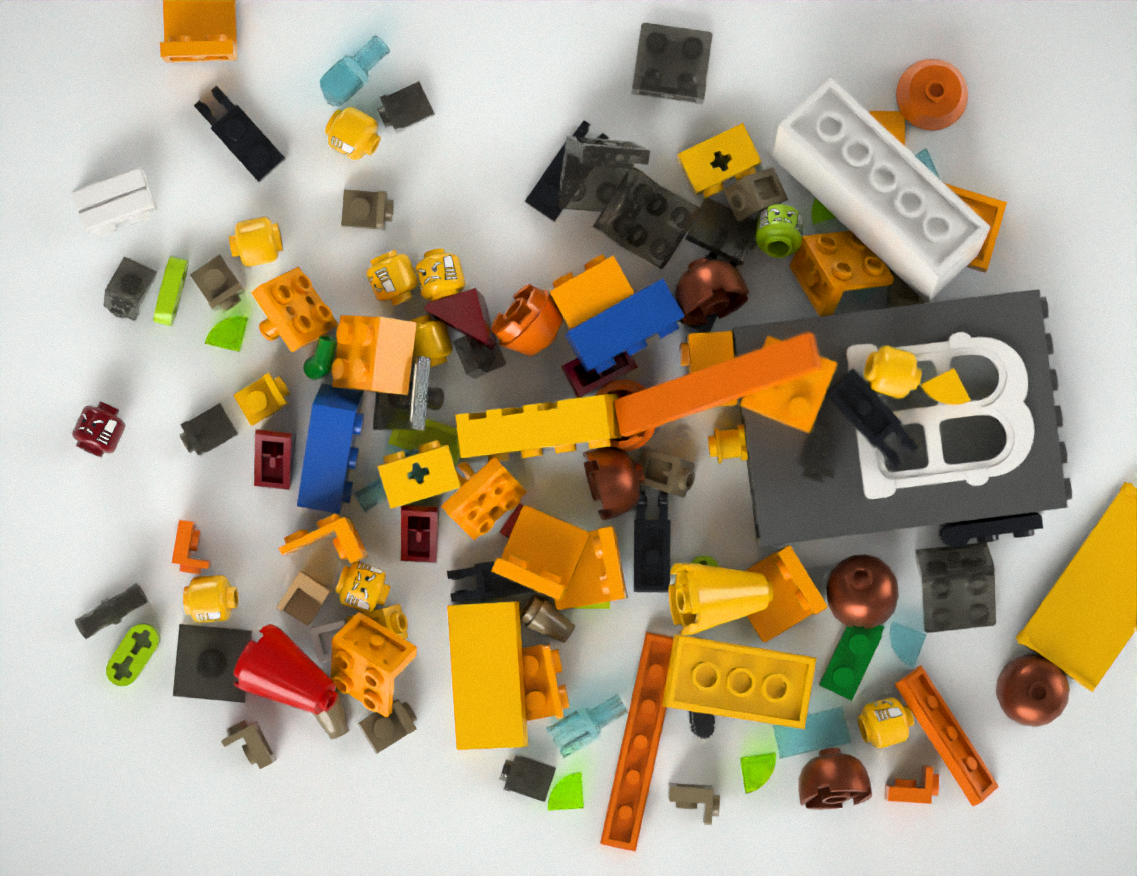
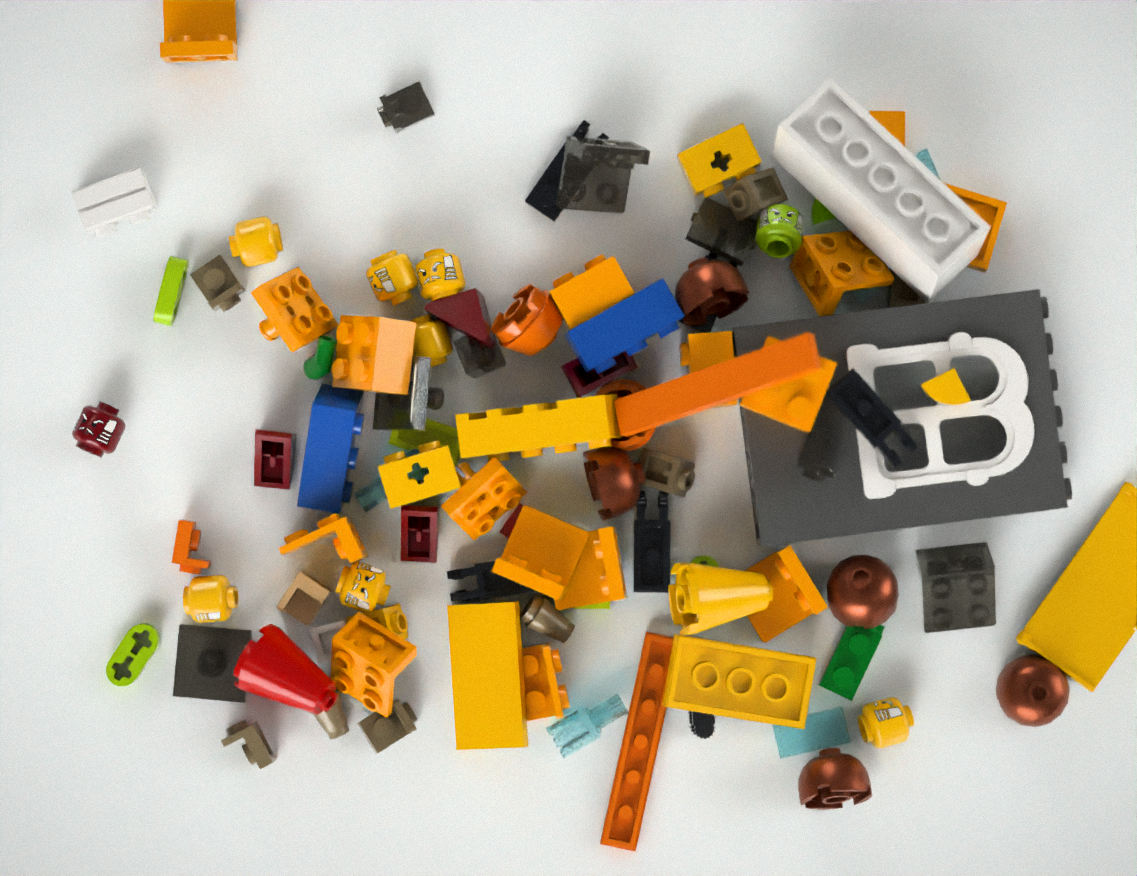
(111, 611): clear smoke pin -> none
(128, 288): clear smoke bracket -> none
(208, 431): clear smoke bracket -> none
(228, 333): clear neon green tile -> none
(242, 137): black hinge -> none
(263, 398): yellow bracket -> none
(351, 72): clear light blue arm -> none
(352, 133): yellow head -> none
(366, 209): dark tan bracket -> none
(527, 776): clear smoke bracket -> none
(567, 793): clear neon green tile -> none
(646, 218): clear smoke bracket -> none
(672, 63): clear smoke bracket -> none
(689, 795): dark tan bracket -> none
(728, 444): yellow brick -> none
(757, 770): clear neon green tile -> none
(892, 372): yellow head -> none
(906, 643): clear light blue tile -> none
(906, 790): orange bracket -> none
(932, 94): orange cone -> none
(946, 735): orange tile -> none
(989, 528): black hinge -> none

